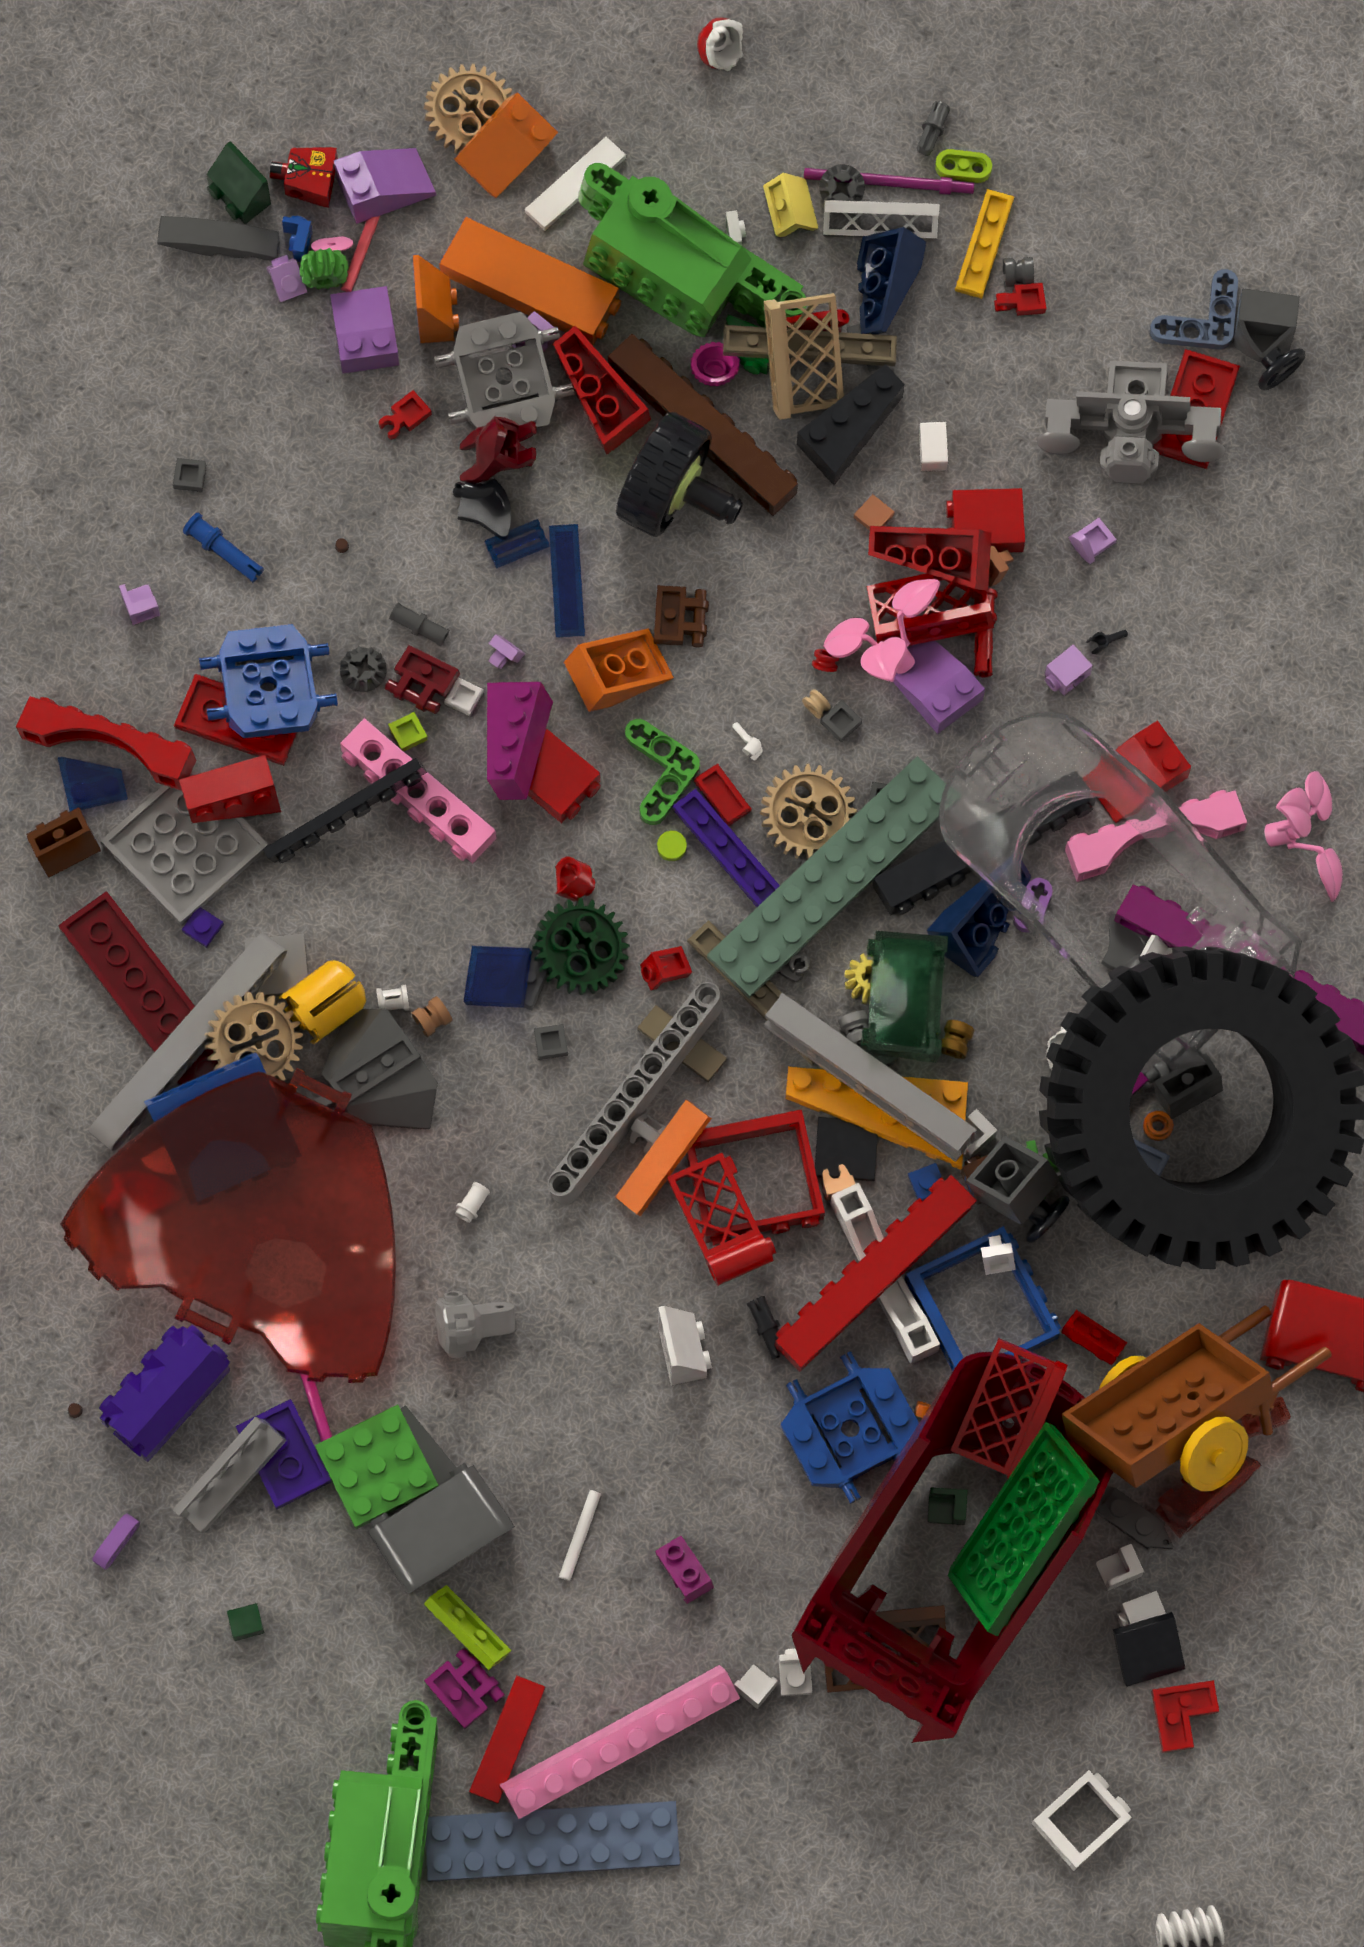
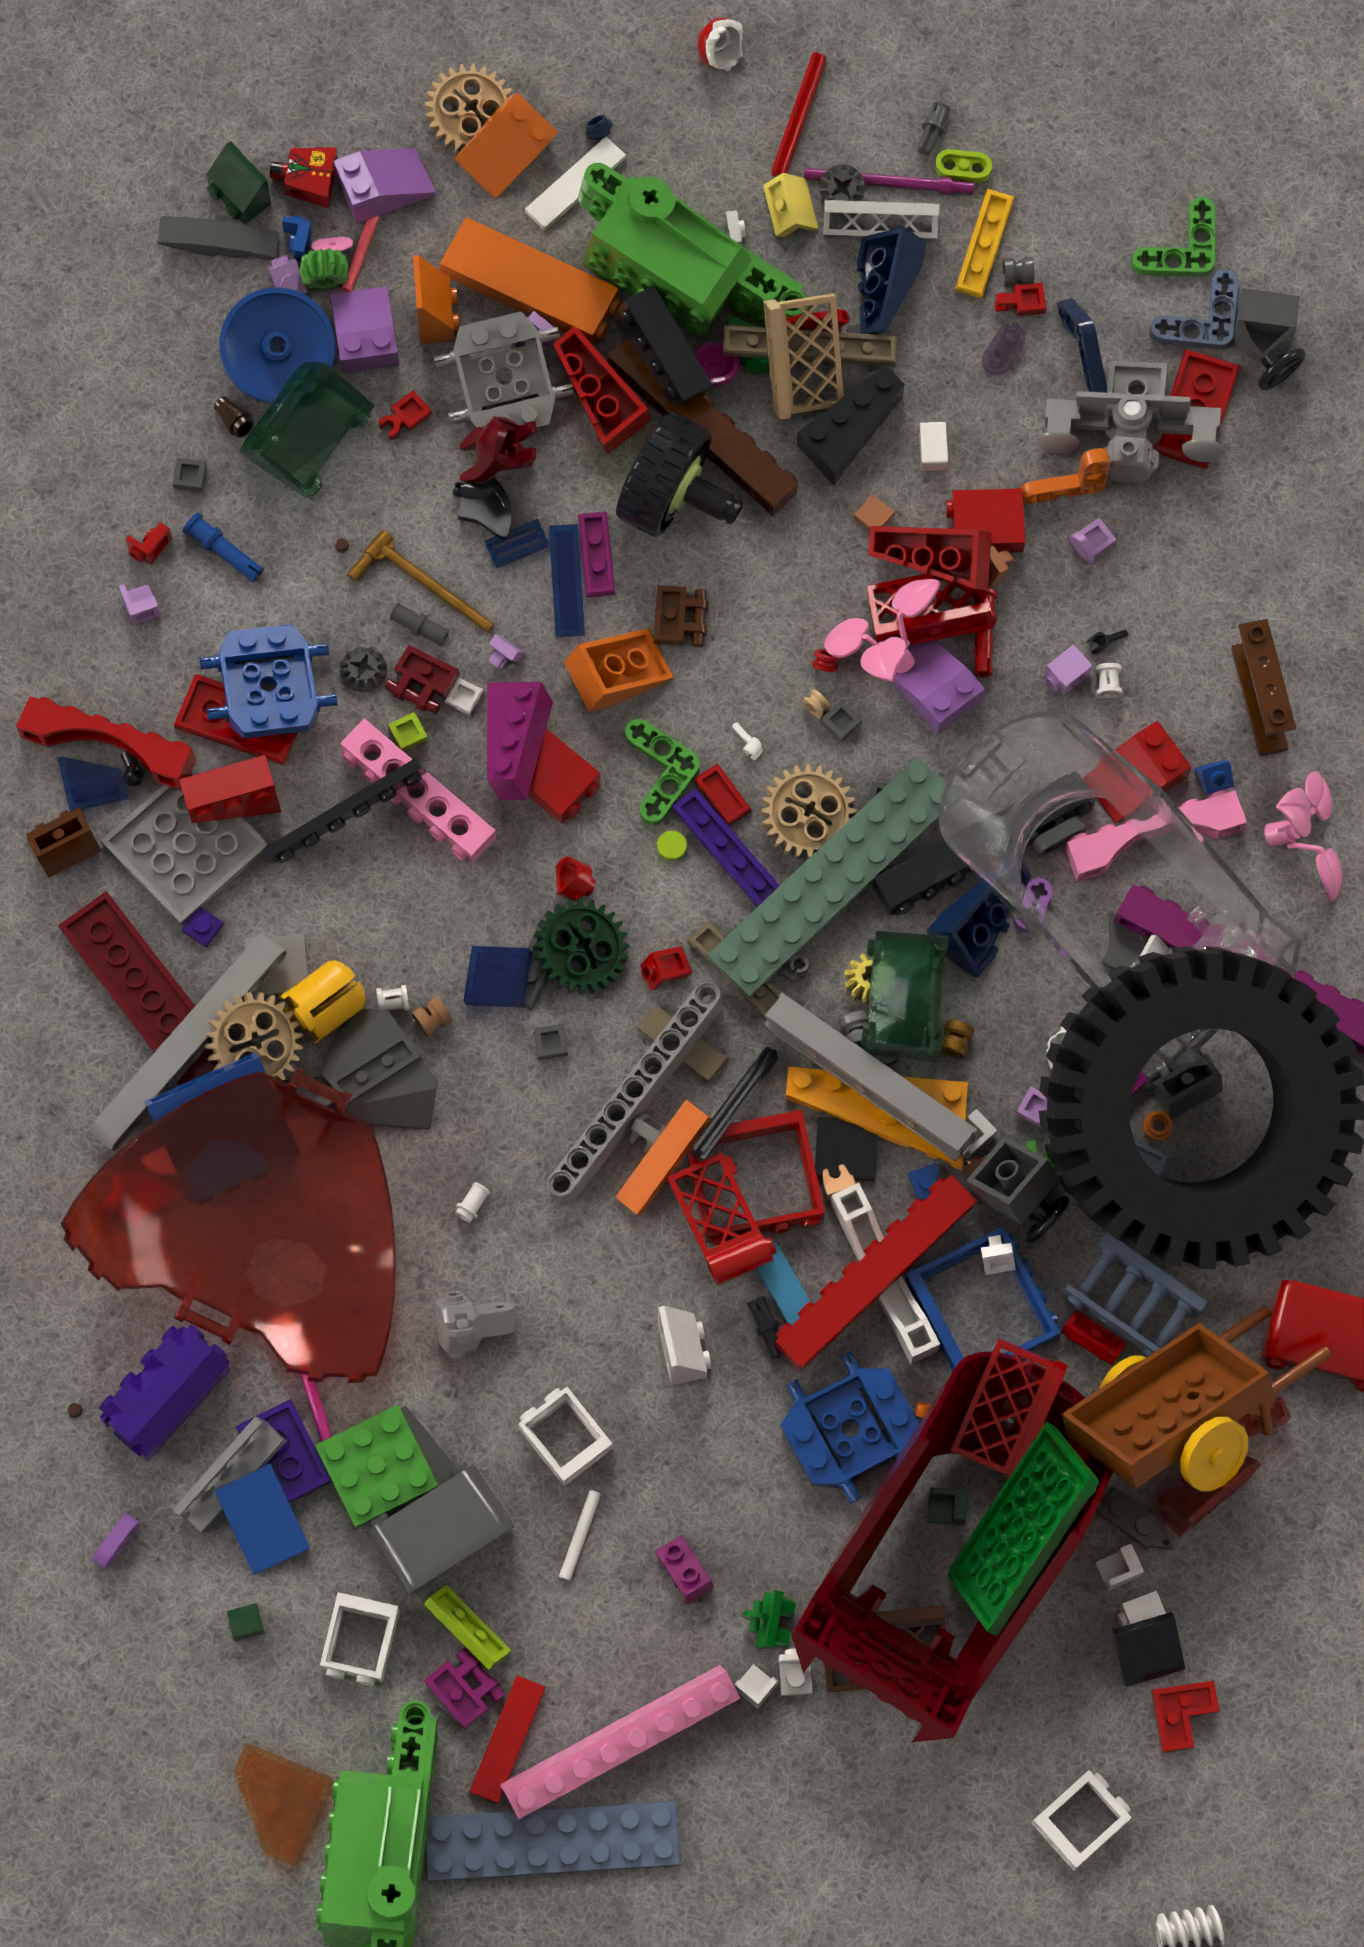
(133, 773): none -> black arm
(152, 546): none -> red bracket
(235, 418): none -> dark brown cone
(262, 1518): none -> blue tile
(270, 338): none -> blue dish
(281, 1800): none -> clear orange plate
(306, 426): none -> clear green windscreen
(367, 1608): none -> white window
(382, 548): none -> pearl gold bar
(583, 1460): none -> white window
(596, 554): none -> magenta tile
(598, 127): none -> dark blue plate
(662, 347): none -> black wedge
(734, 1103): none -> black axle
(766, 1618): none -> green hips
(783, 1286): none -> dark azure tile
(799, 114): none -> red axle
(1004, 349): none -> clear purple plate
(1031, 1105): none -> lavender plate
(1058, 836): none -> dark grey beam
(1084, 331): none -> dark blue beam
(1090, 479): none -> orange beam
(1107, 671): none -> white bush
(1137, 1269): none -> sand blue fence
(1194, 251): none -> bright green beam
(1215, 776): none -> blue bracket
(1263, 687): none -> reddish brown fence

